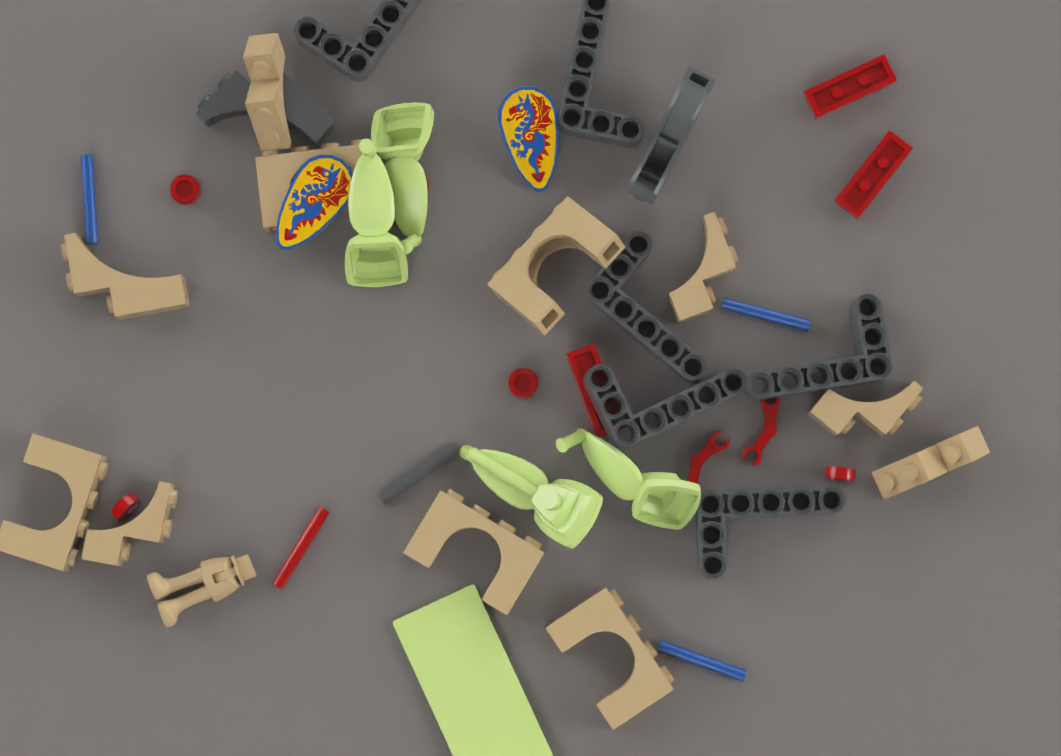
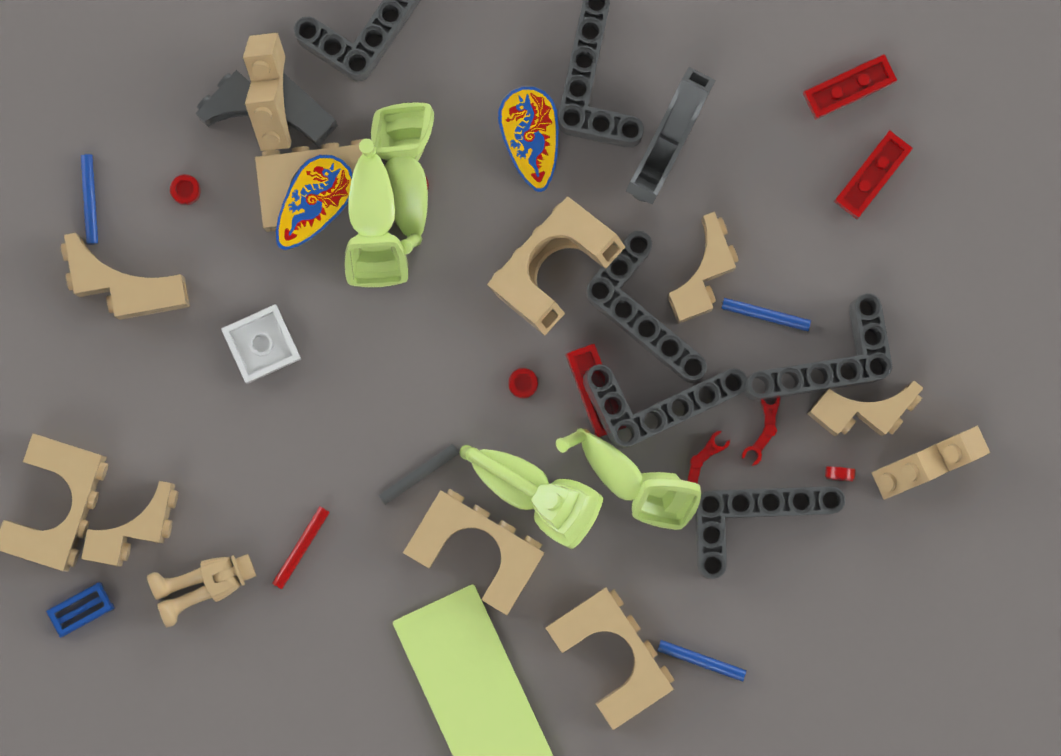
(103, 597): none -> blue tile
(125, 507): red tile -> none
(261, 344): none -> white plate

